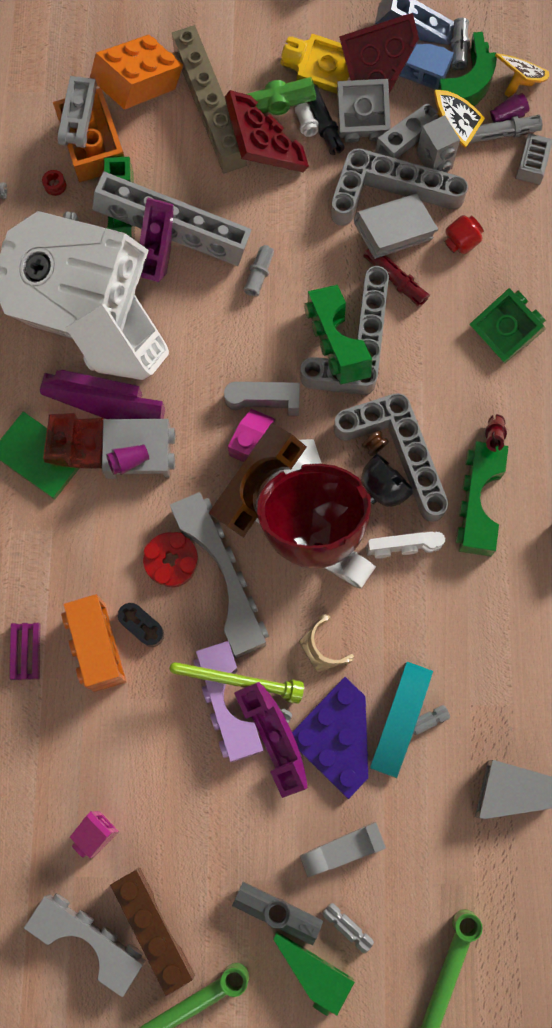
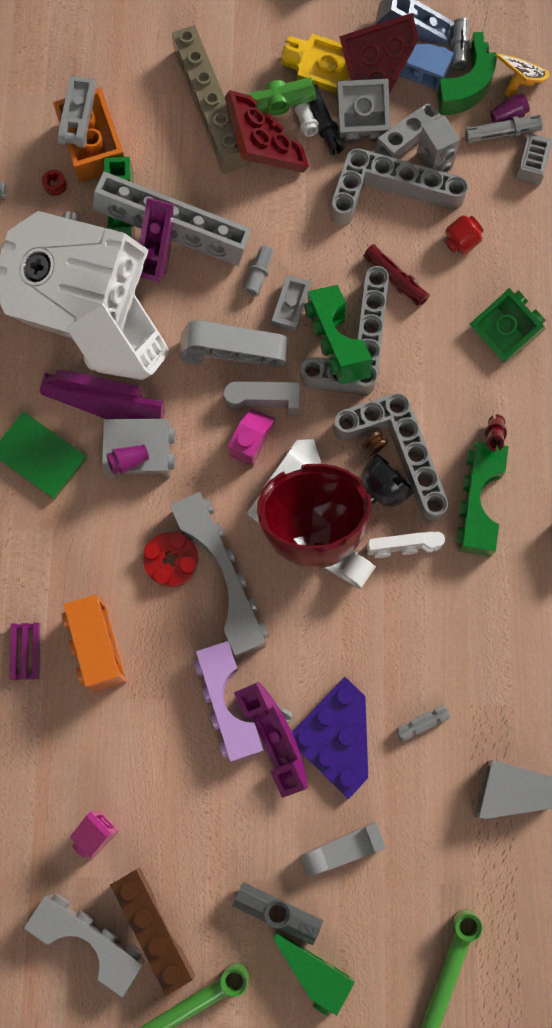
(74, 441): clear red slope -> none
(136, 71): orange brick -> none
(136, 629): black beam -> none
(231, 343): none -> light grey beam
(273, 452): reddish brown arch -> none
(291, 303): none -> light grey plate
(291, 690): lime piece -> none
(316, 658): tan helmet -> none
(348, 928): light grey axle -> none
(395, 225): light grey piece -> none
(401, 720): teal slope -> none
(460, 113): shield -> none

